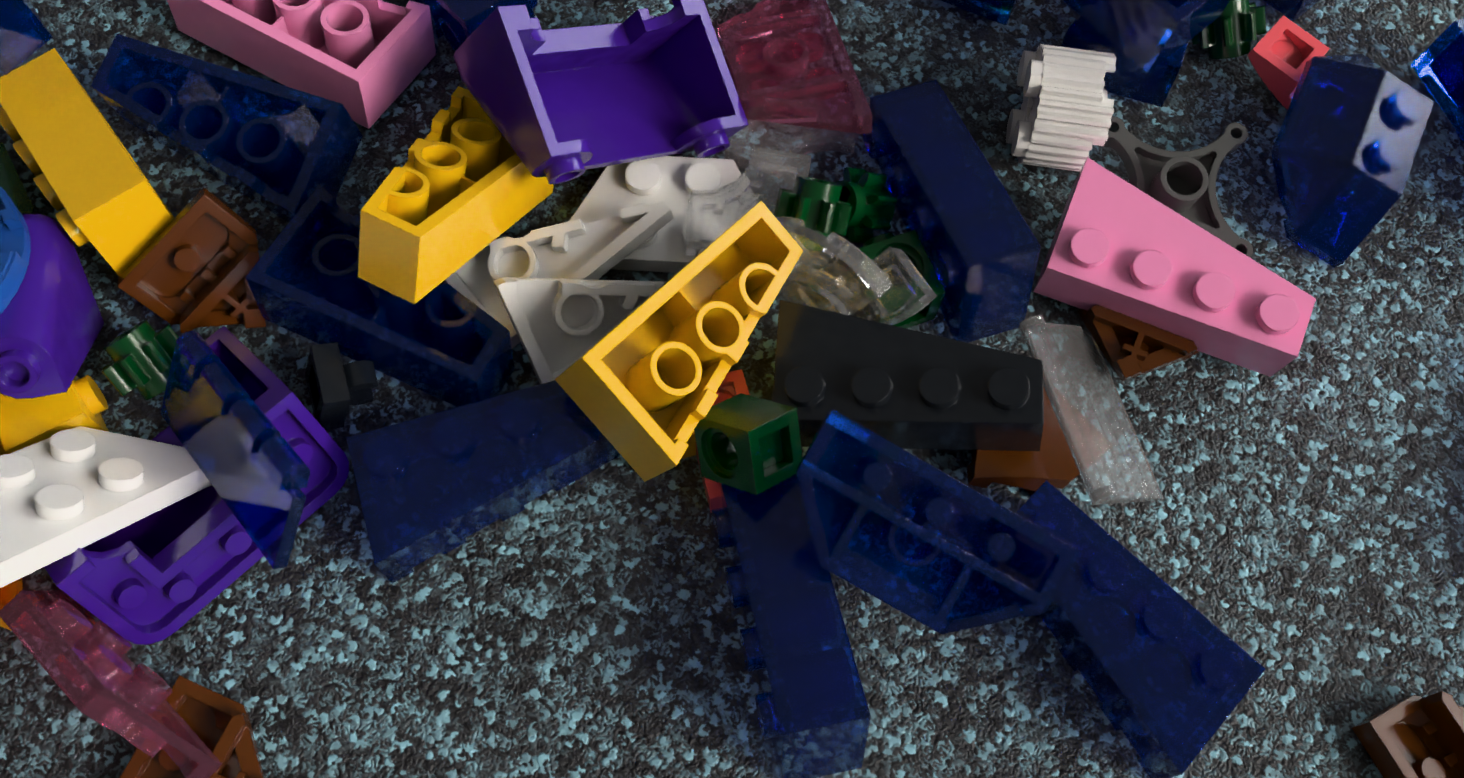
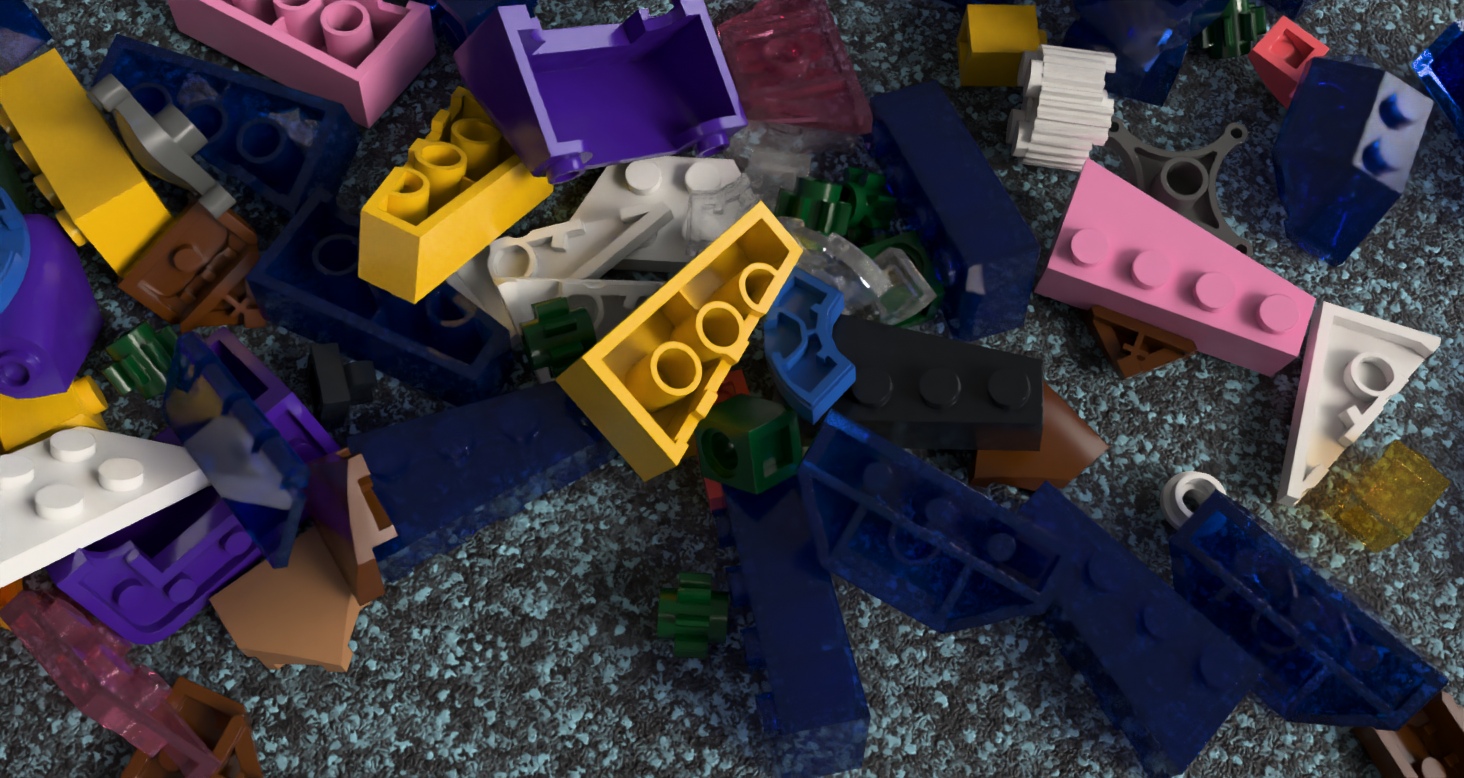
(162, 143): none -> dark grey piece
(293, 611): none -> medium nougat slope
(349, 519): none -> reddish brown slope
(556, 335): none -> dark green gear
(692, 615): none -> dark green gear
(801, 345): none -> blue tile
(994, 41): none -> yellow brick
(1090, 413): clear piece -> none
(1187, 483): none -> white plate
(1320, 643): none -> clear blue wedge
(1344, 382): none -> white wing
(1387, 496): none -> clear yellow brick

